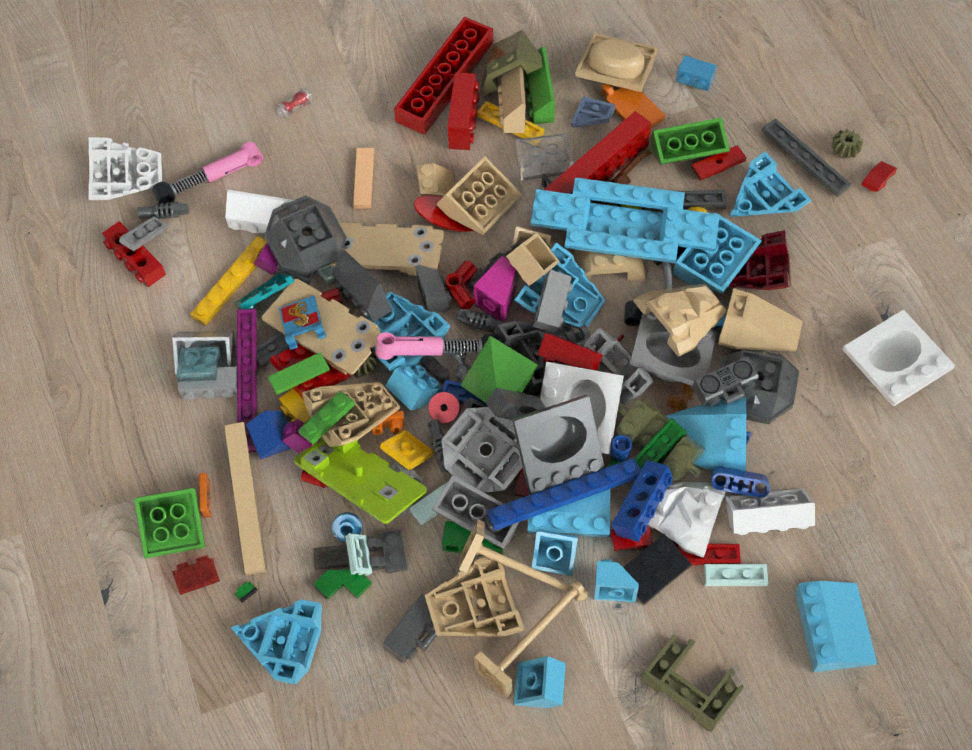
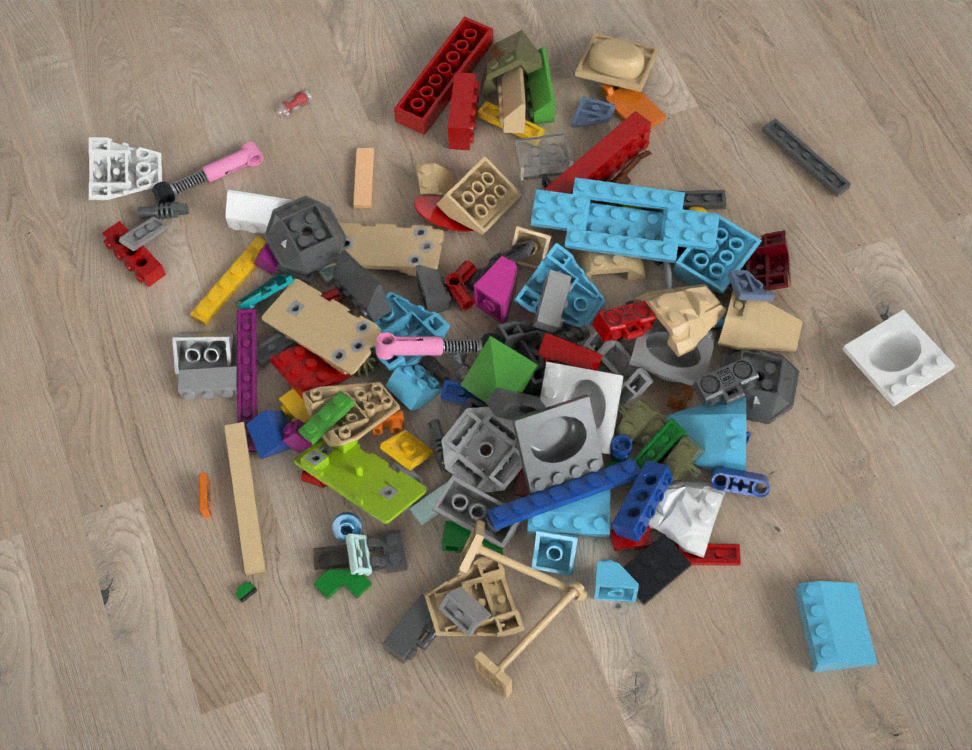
(169, 522): bright green slope -> none
(195, 575): clear red bracket -> none
(198, 364): clear light blue plate -> none
(284, 639): medium azure wedge -> none
(298, 373): bright green tile -> none
(301, 318): flag -> none
(440, 399): coral piece -> none
(463, 610): none -> light grey panel
(478, 320): dark grey hinge -> none
(532, 259): tan piece -> none
(540, 683): medium azure slope -> none
(626, 321): none -> red piece
(689, 141): bright green slope -> none
(696, 73): dark azure brick -> none
(707, 710): olive wedge -> none
(718, 163): red tile -> none
(736, 574): light aqua tile -> none
(748, 287): none -> sand blue wing
(767, 191): medium azure wedge -> none
(775, 511): white slope -> none
(847, 143): olive gear -> none
(878, 176): red slope -> none

